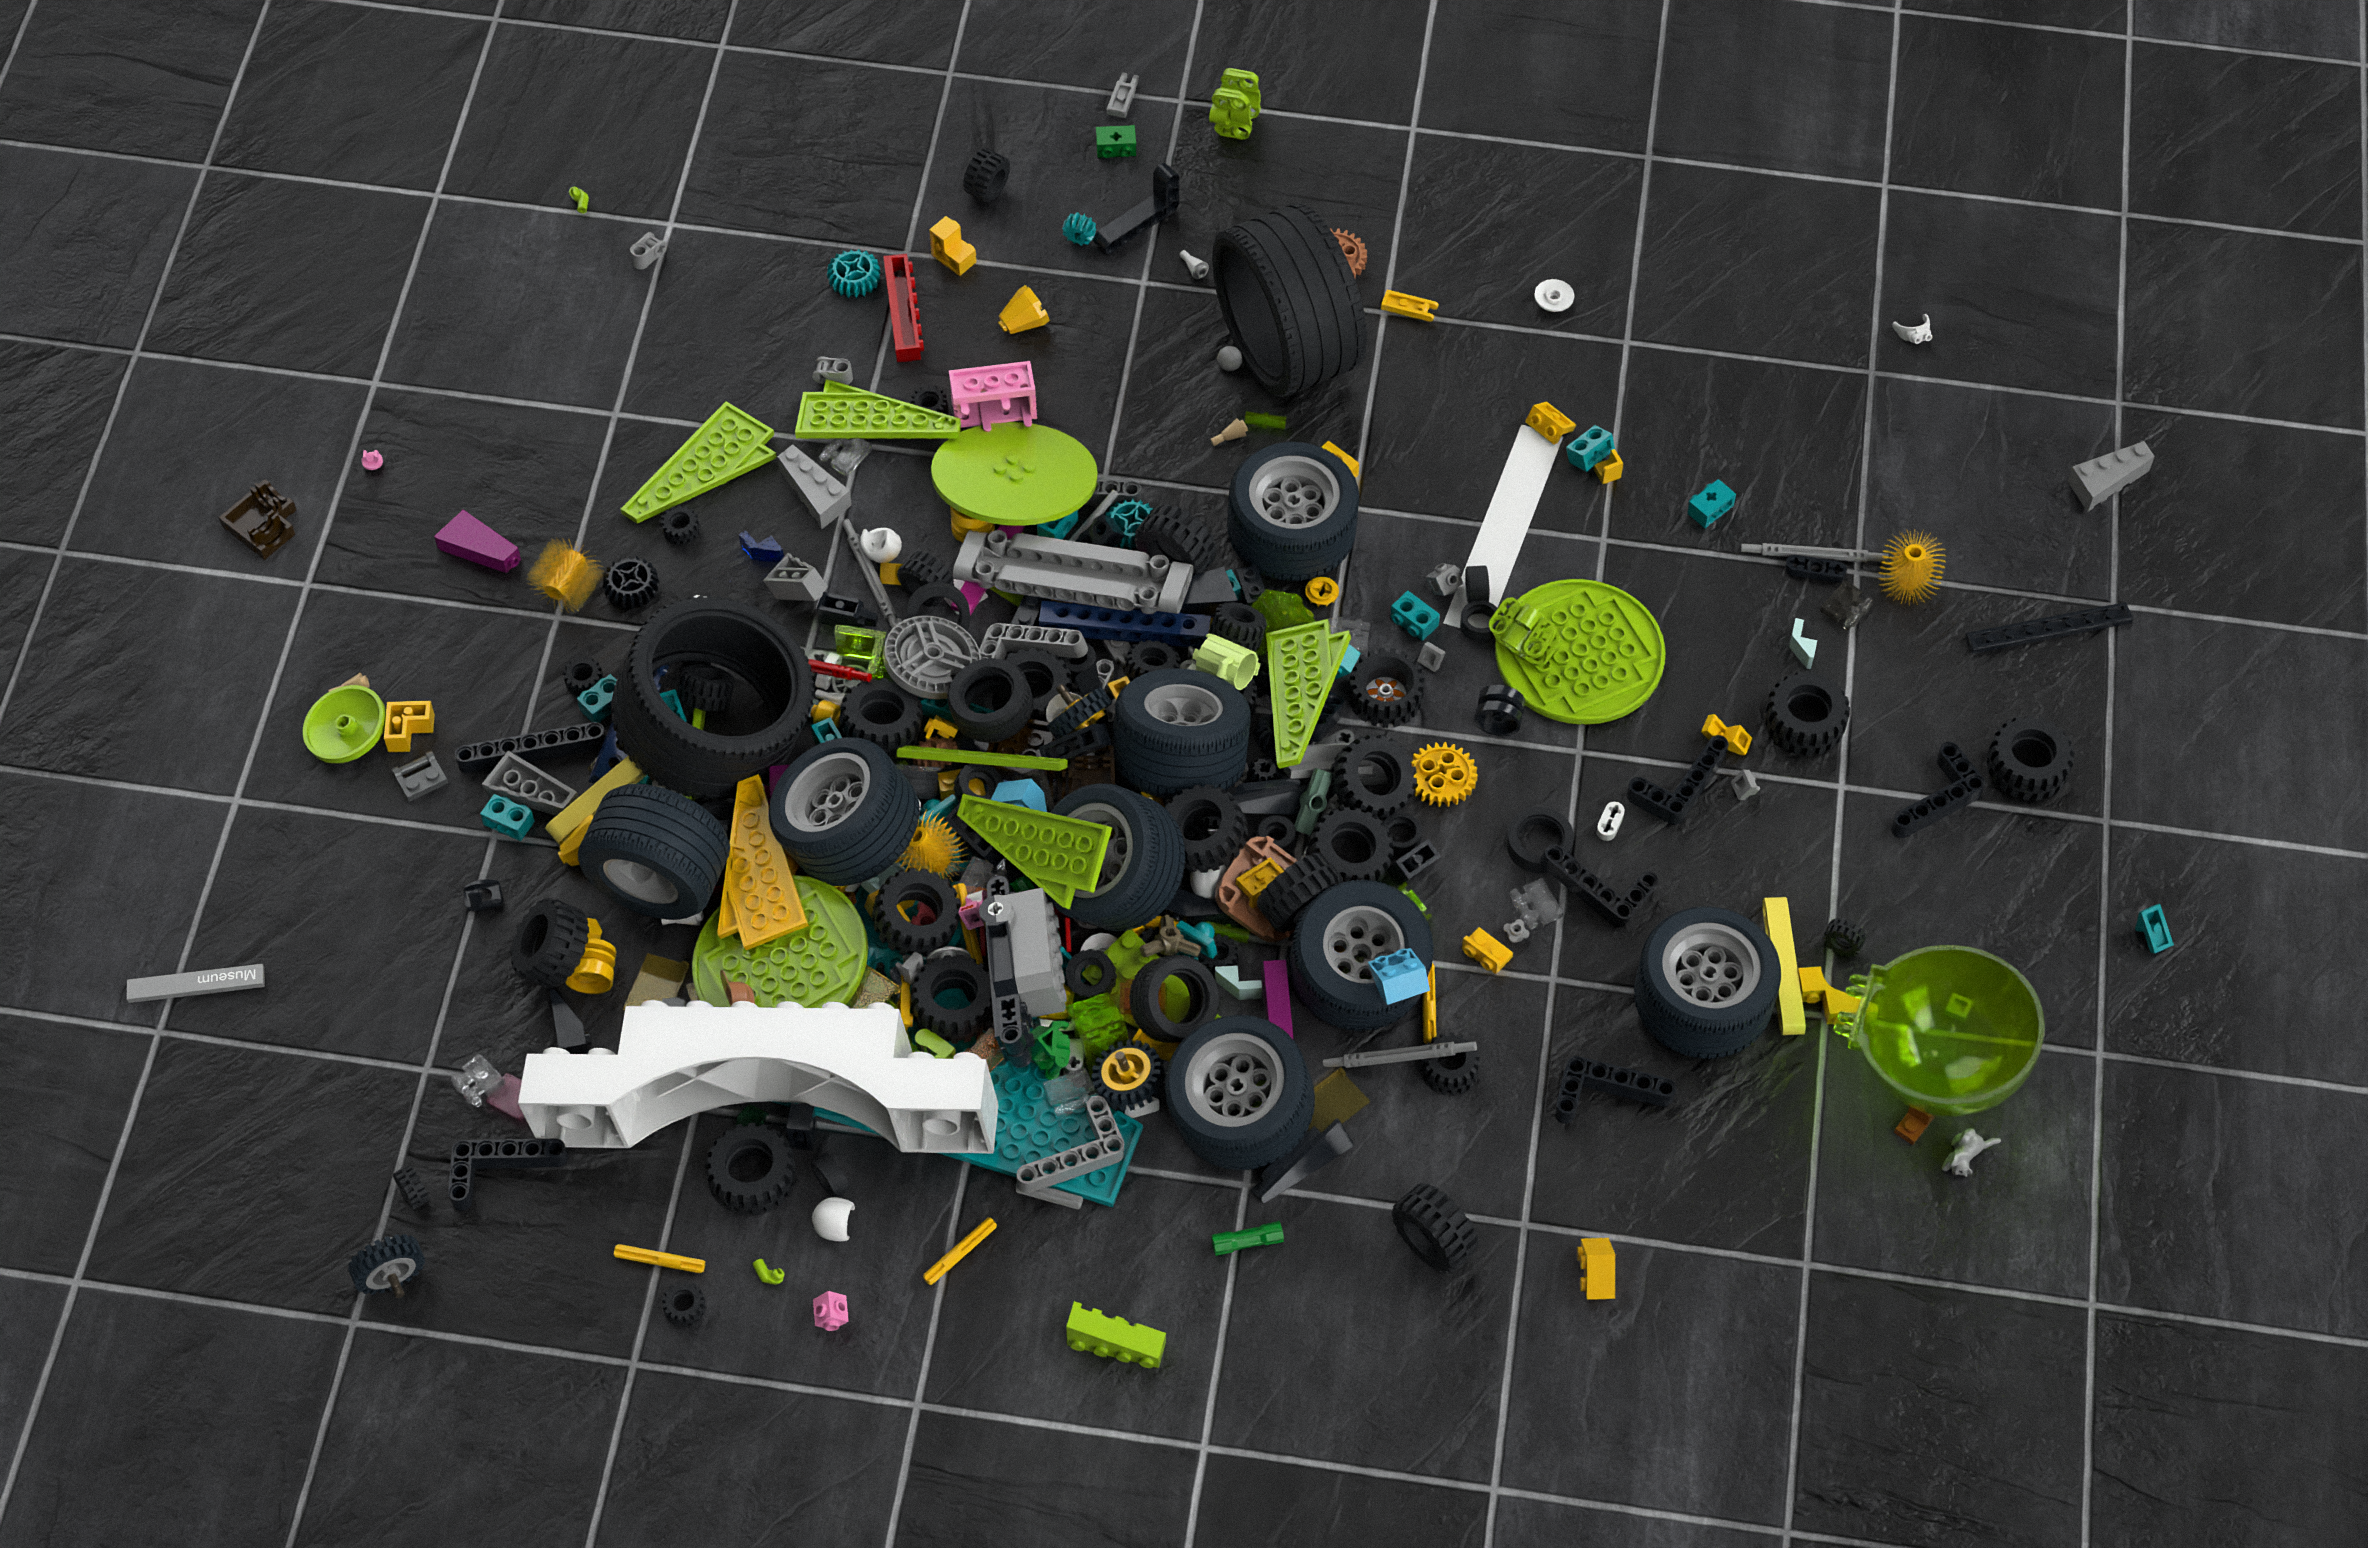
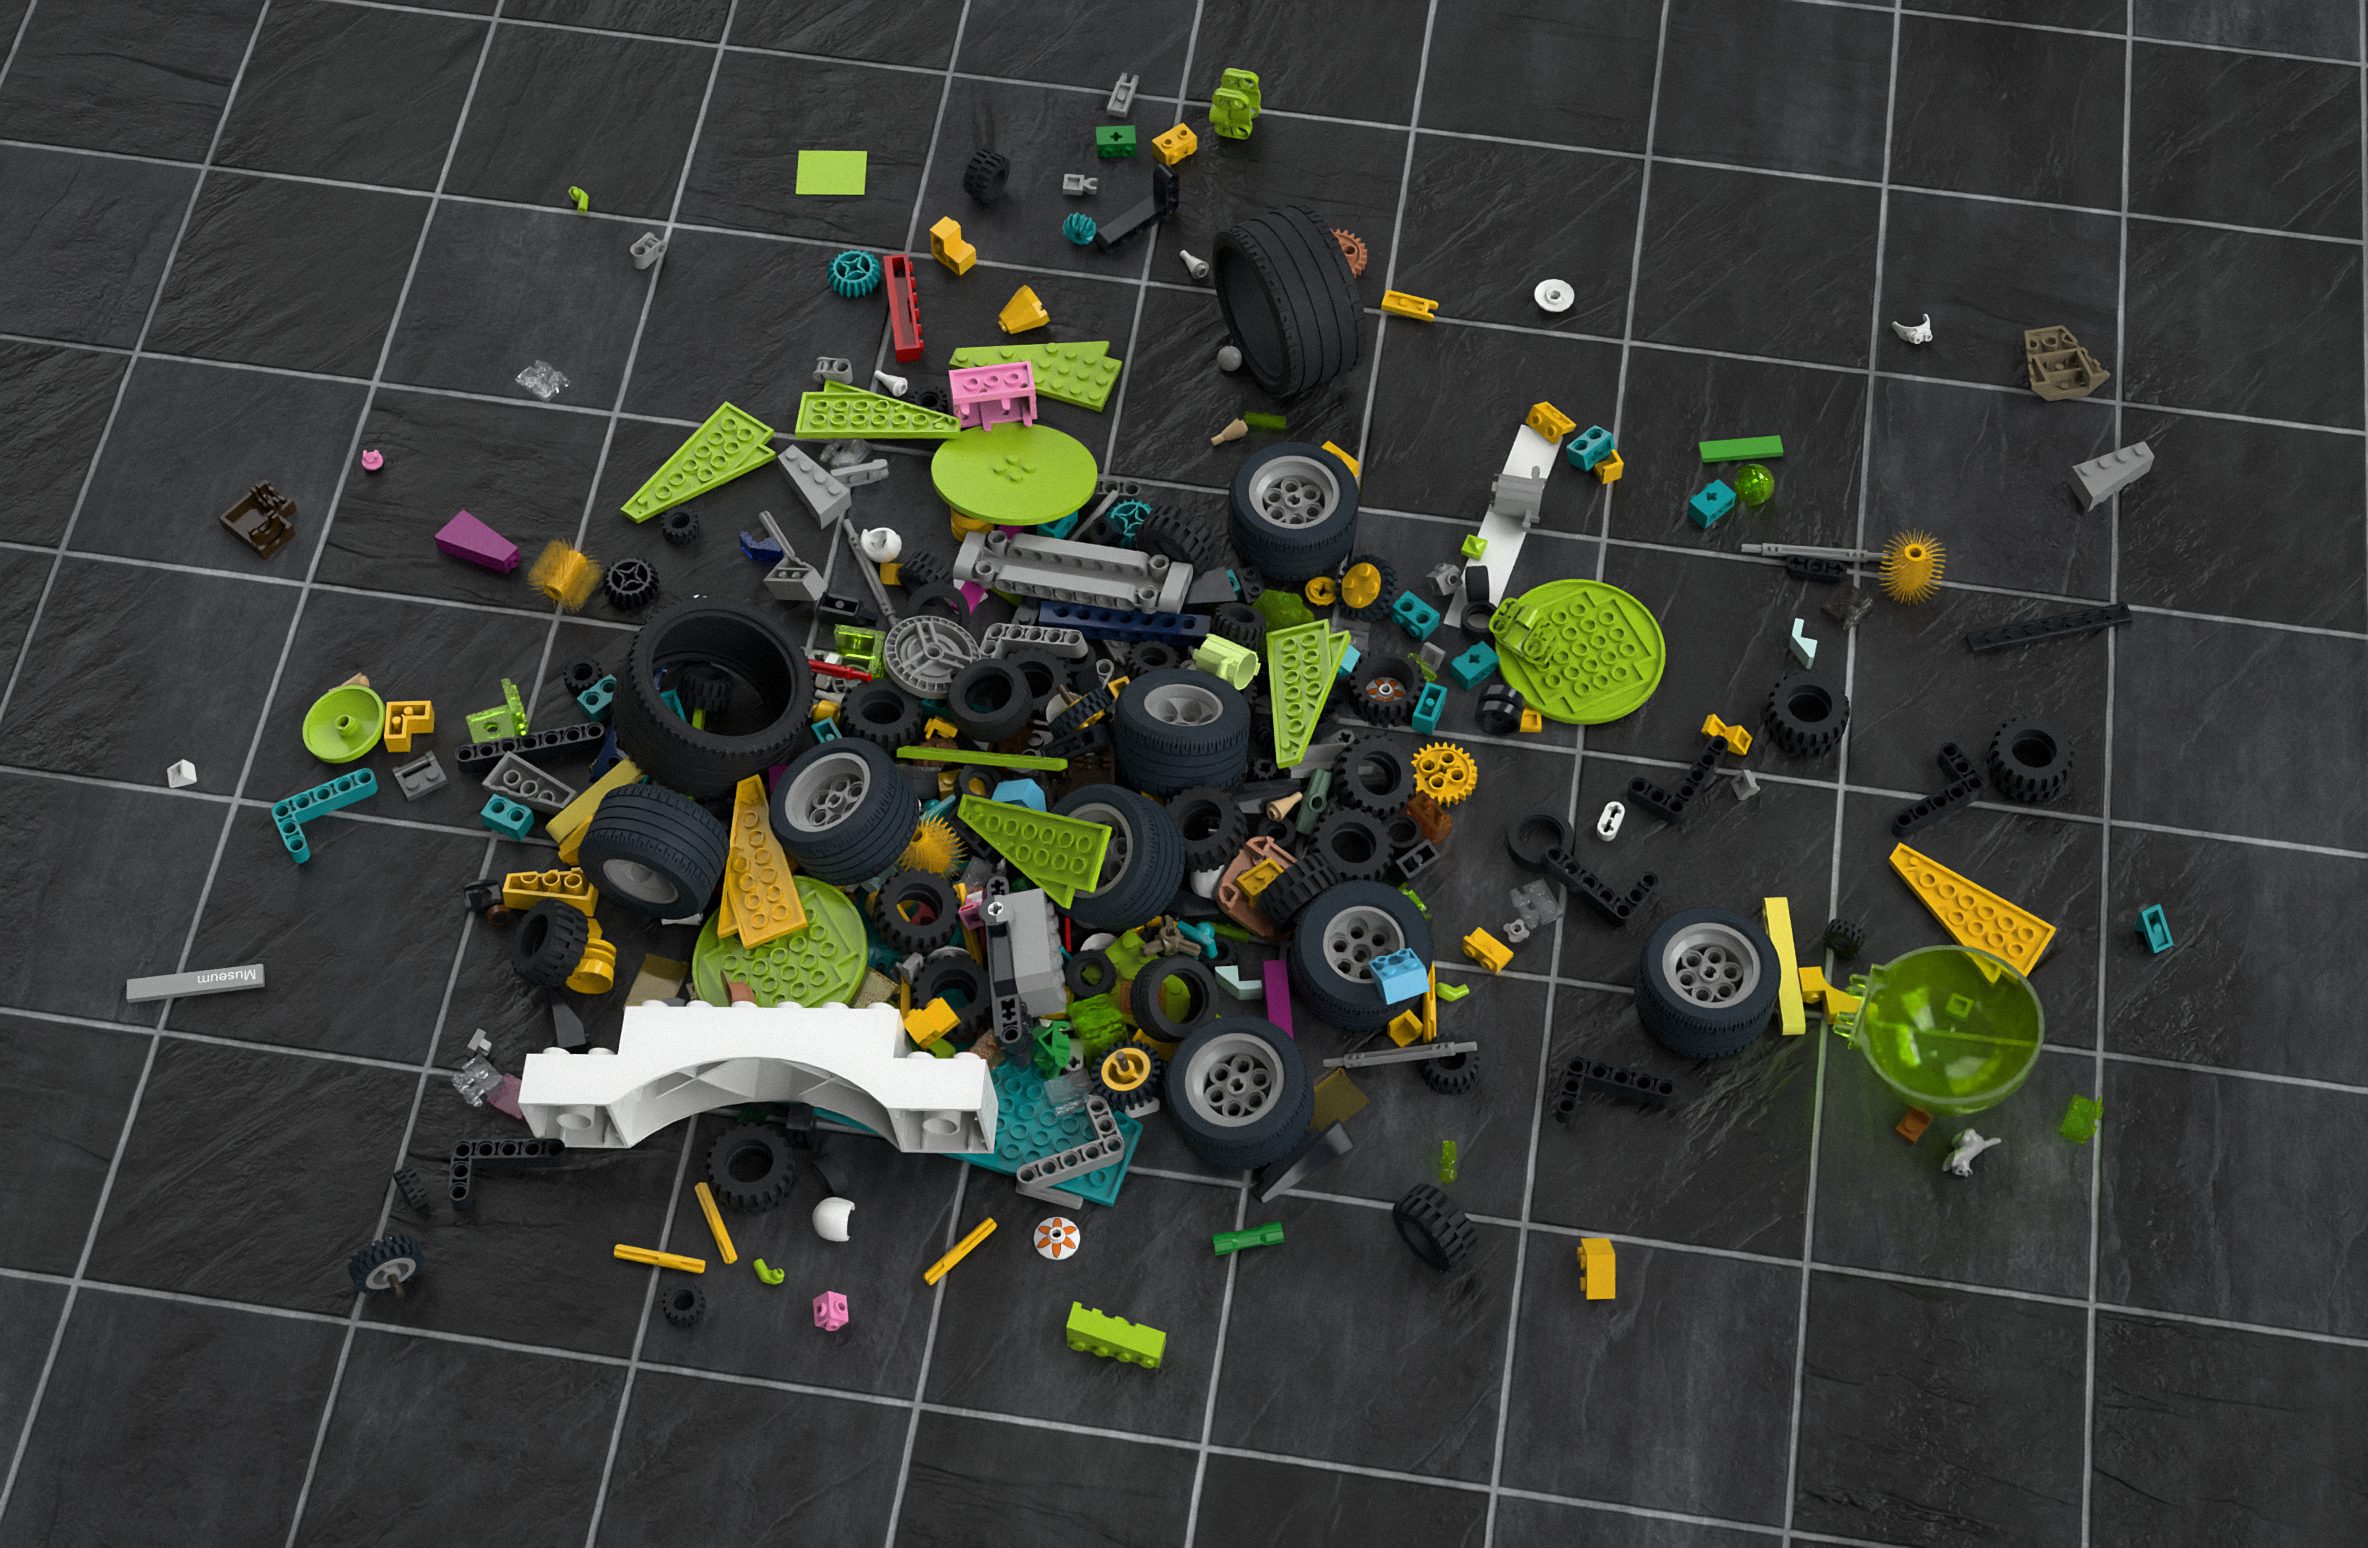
(181, 774): none -> white slope
(316, 807): none -> teal beam
(478, 1044): none -> light grey tile
(498, 914): none -> reddish brown tile
(508, 718): none -> clear neon green bracket
(538, 384): none -> clear plate
(571, 887): none -> yellow wedge
(715, 1223): none -> yellow axle
(774, 531): none -> light grey axle
(831, 172): none -> lime sticker
(861, 473): none -> light grey hinge
(895, 384): none -> white cone
(931, 1023): none -> yellow brick
(1053, 1247): none -> white dish
(1060, 370): none -> lime wing
(1076, 185): none -> light grey plate
(1174, 144): none -> yellow brick
(1278, 809): none -> tan cone
(1366, 588): none -> wheel
(1404, 1029): none -> yellow panel
(1429, 674): none -> clear neon green axle
(1429, 708): none -> teal brick
(1433, 819): none -> clear orange brick
(1448, 1173): none -> clear neon green axle
(1450, 993): none -> lime arm
(1474, 547): none -> lime tile
(1474, 665): none -> teal brick
(1518, 497): none -> light grey container
(1530, 721): none -> yellow tile
(1740, 449): none -> bright green tile
(1754, 484): none -> clear neon green cylinder
(1973, 913): none -> yellow wing
(2060, 365): none -> dark tan wedge
(2080, 1119): none -> clear neon green bracket

